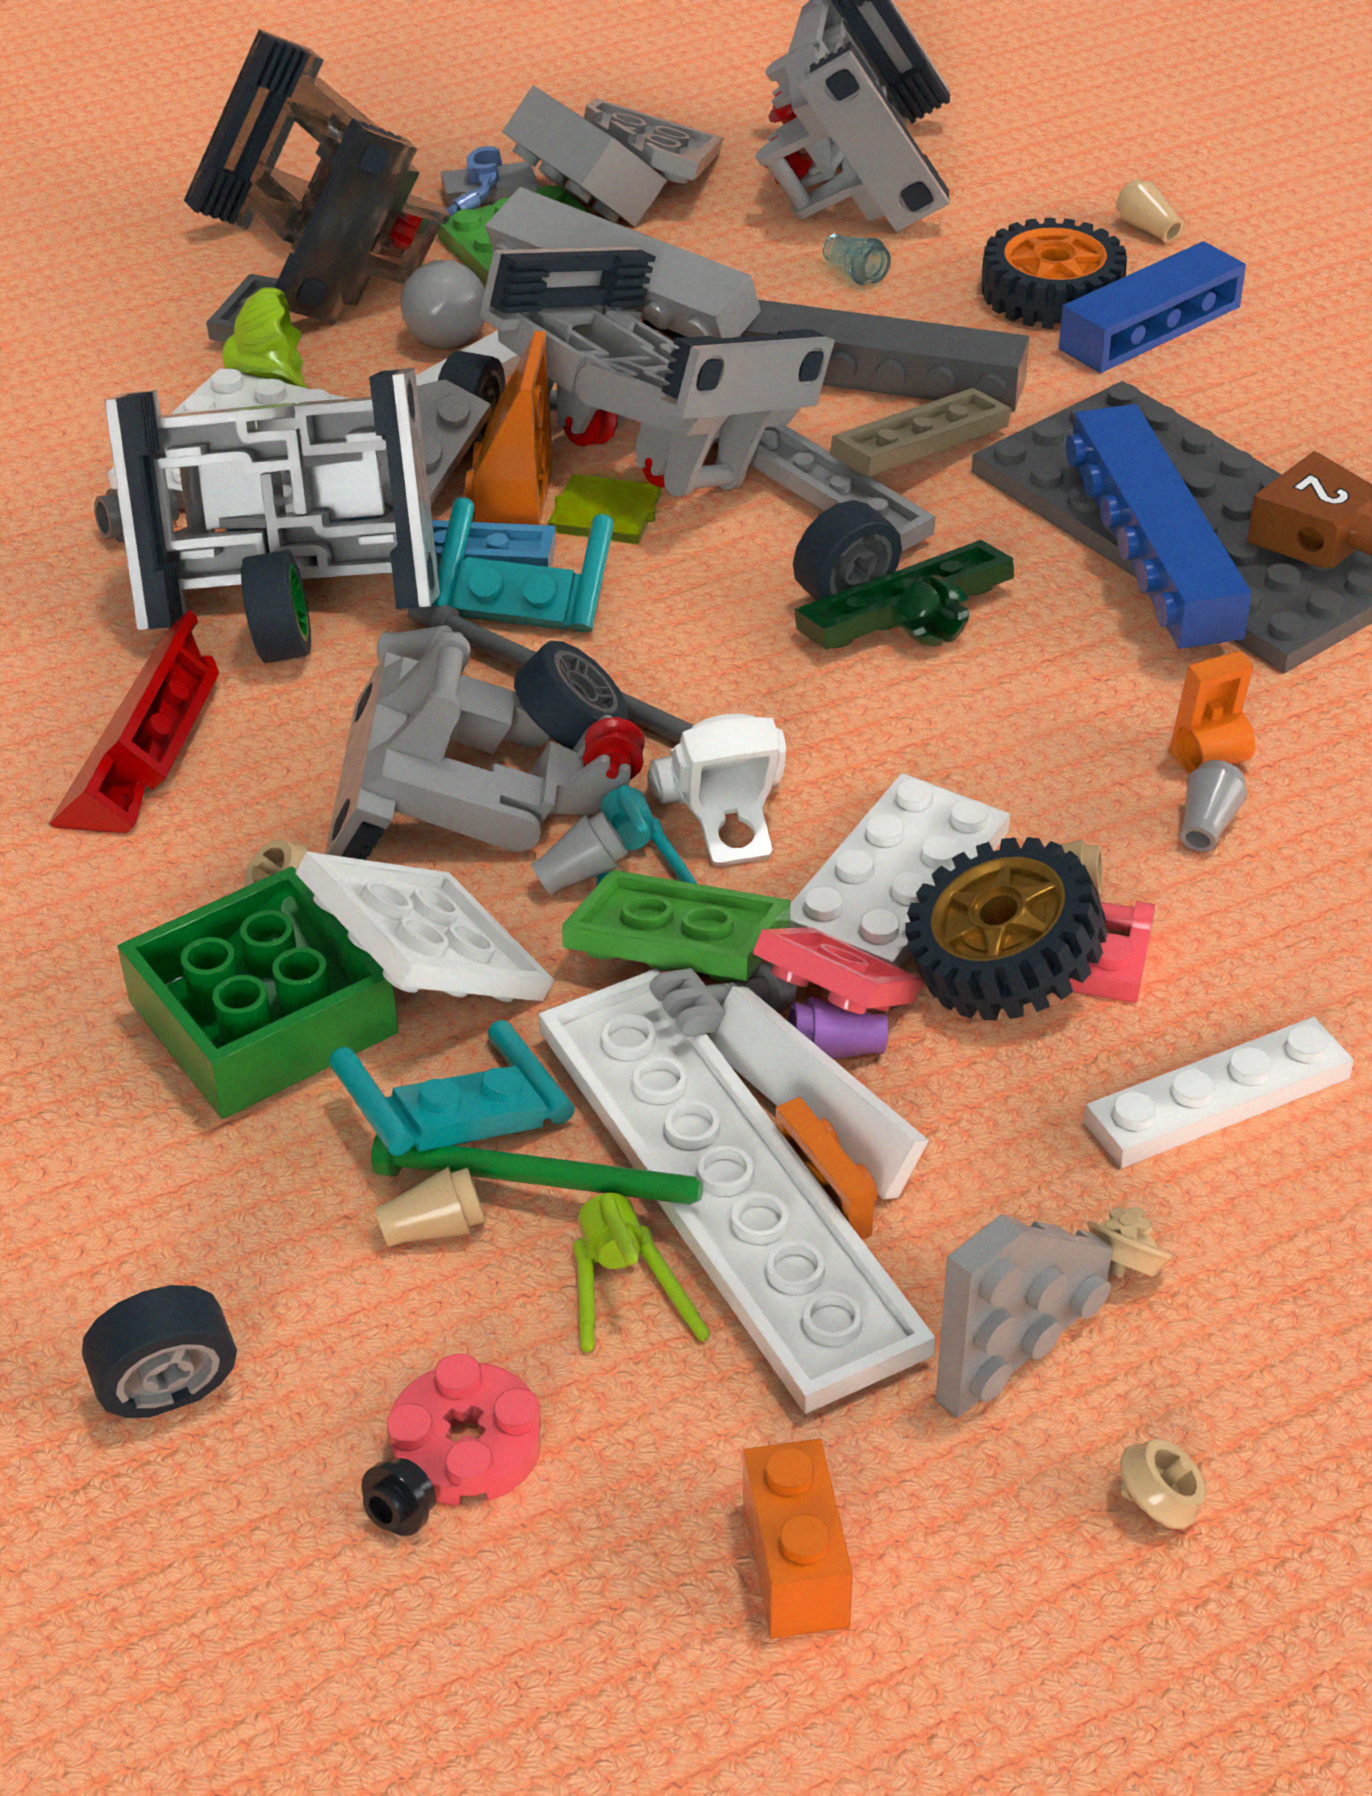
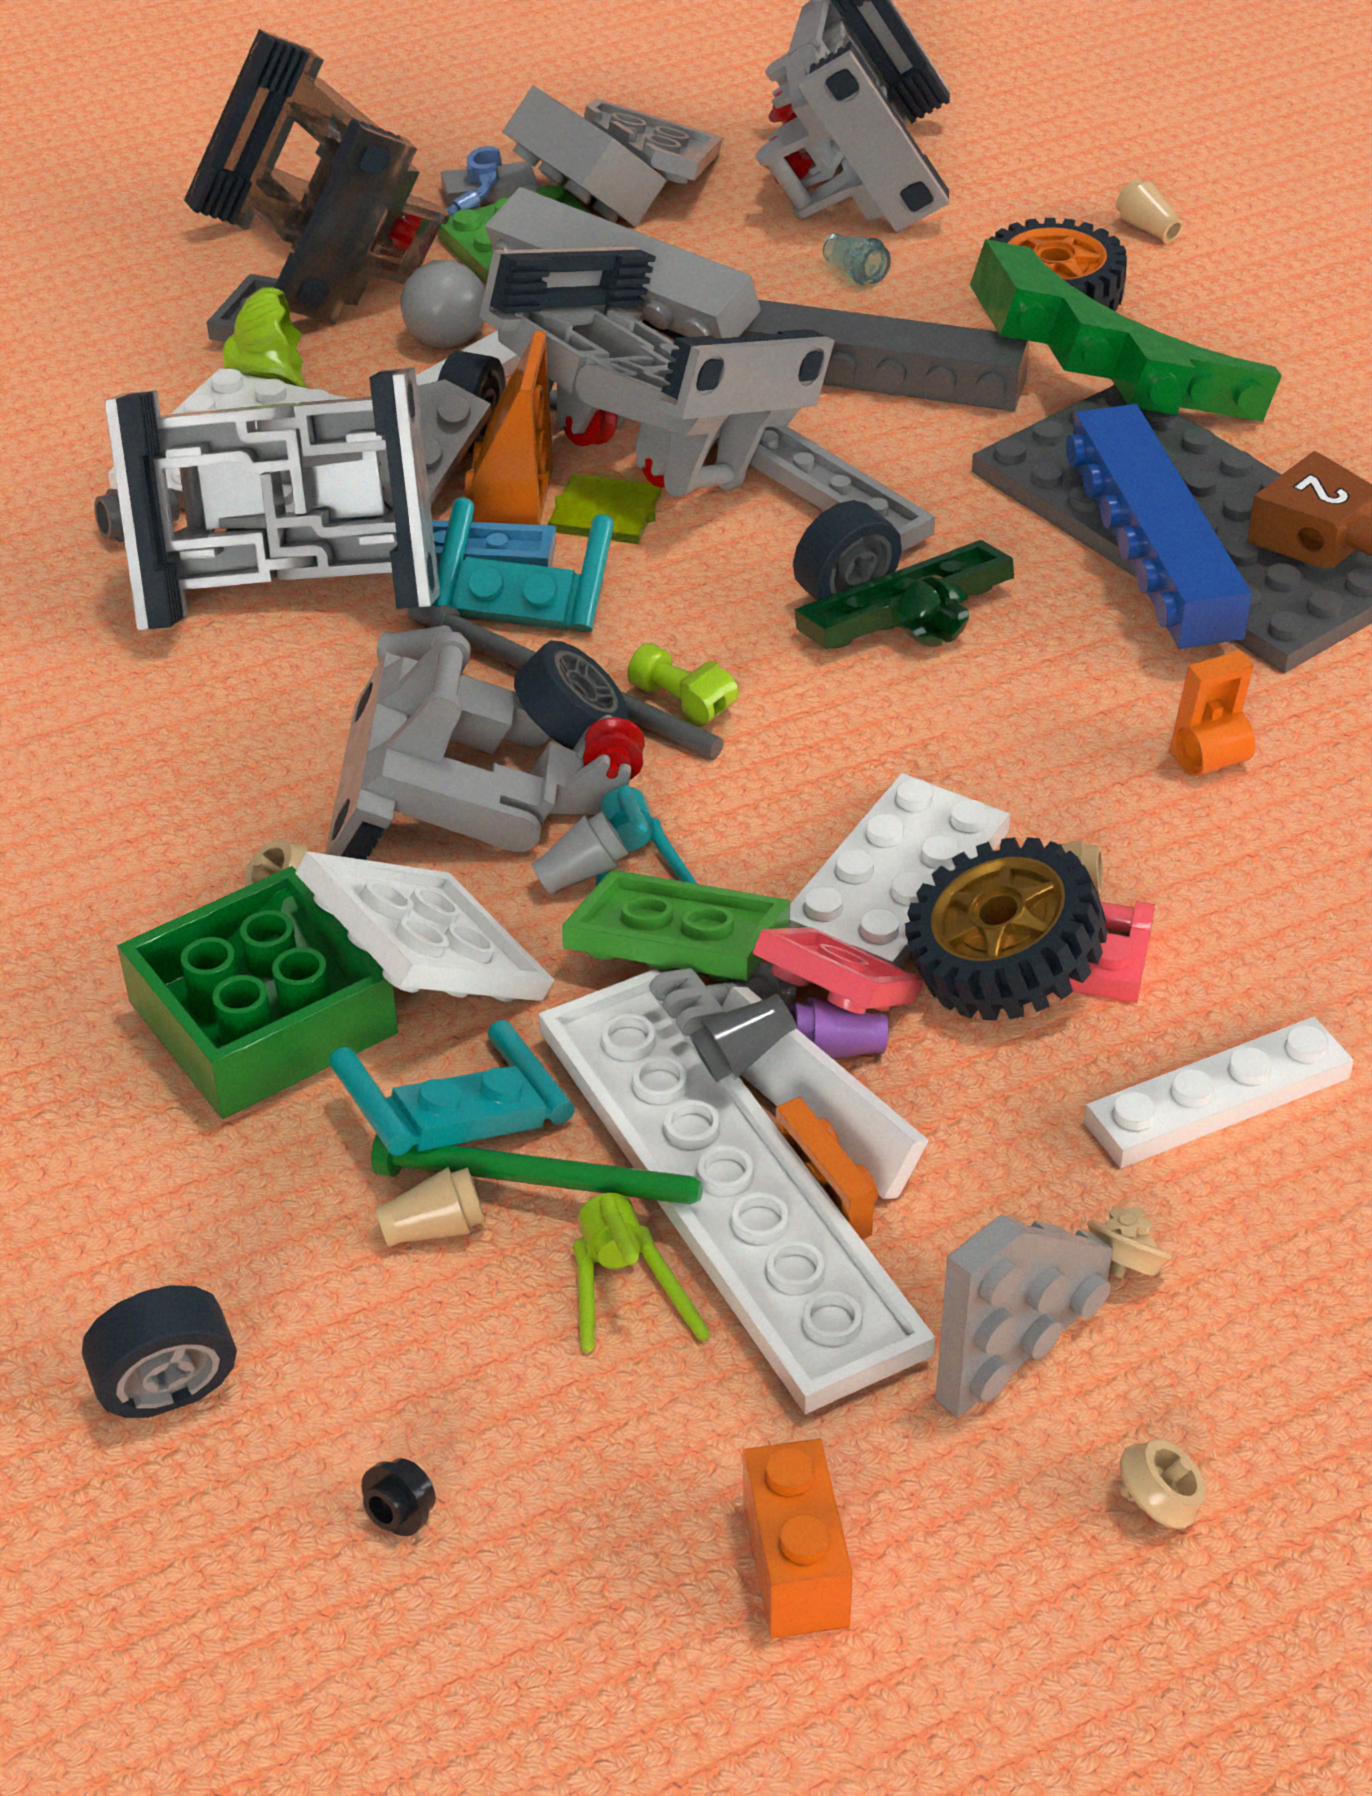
(141, 736): red wedge -> none
(276, 606): black wheel -> none
(467, 1393): coral plate -> none
(702, 692): none -> lime leg
(722, 770): white piece -> none
(741, 1036): none -> dark grey cone
(919, 432): dark tan plate -> none
(1091, 339): none -> green arch
(1151, 306): blue brick -> none
(1211, 802): light grey cone -> none

